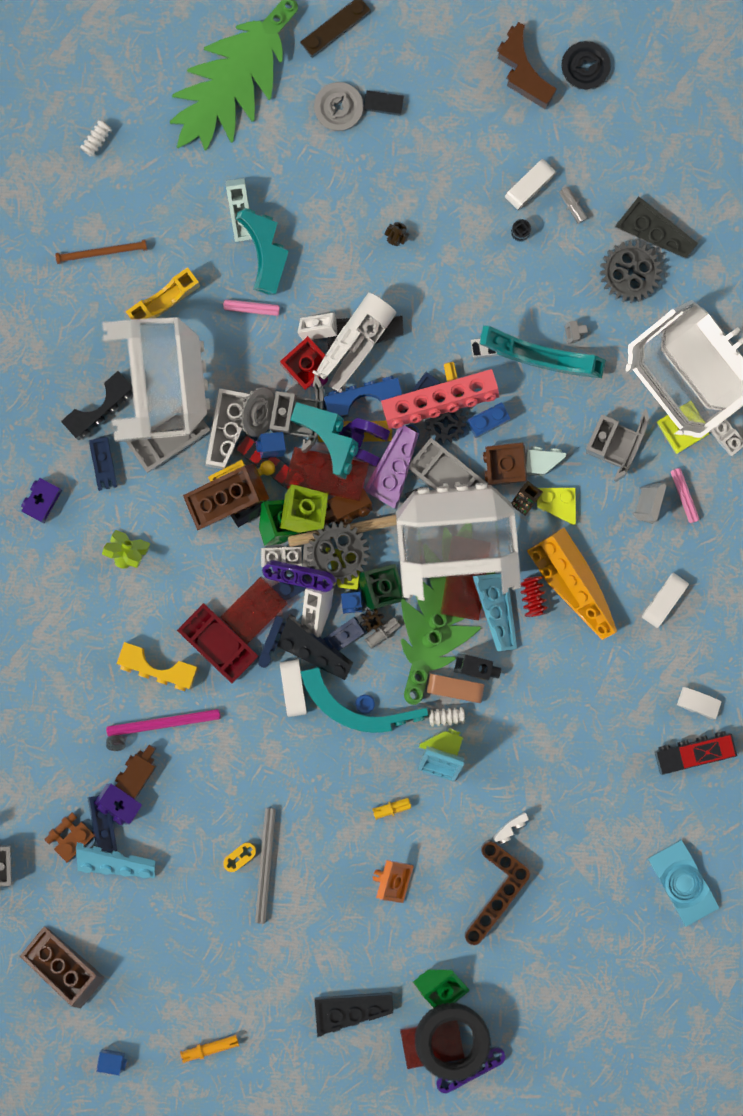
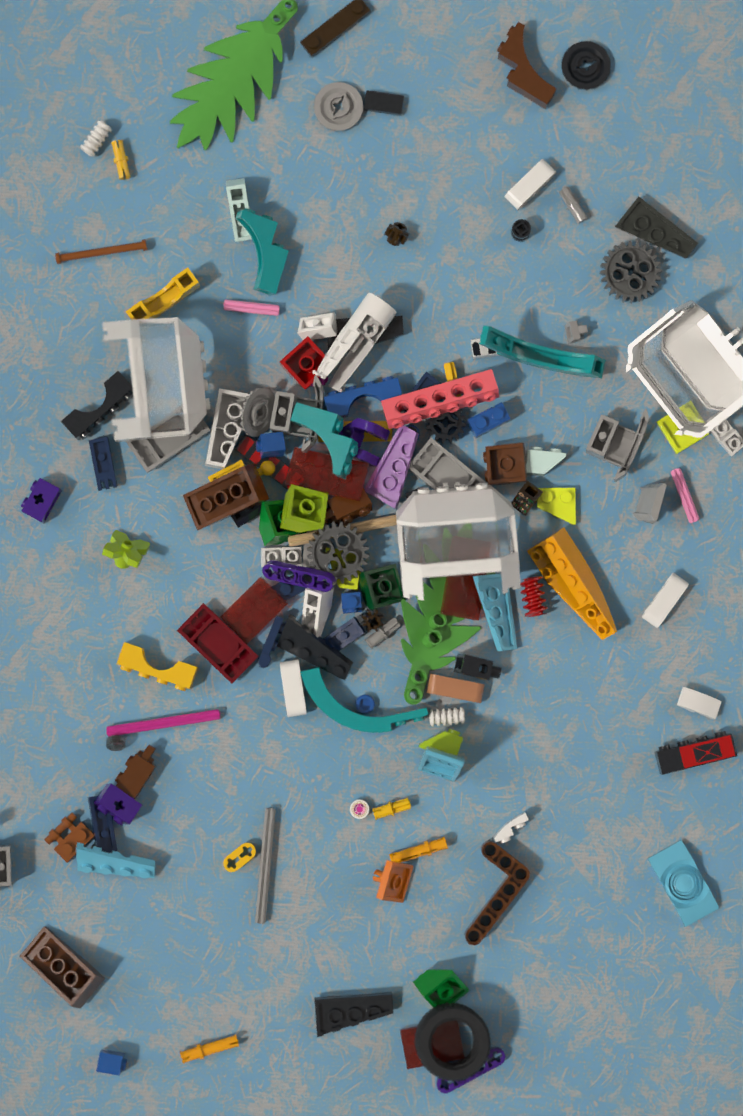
(120, 159): none -> yellow pin
(359, 809): none -> tile
(426, 848): none -> light orange pin

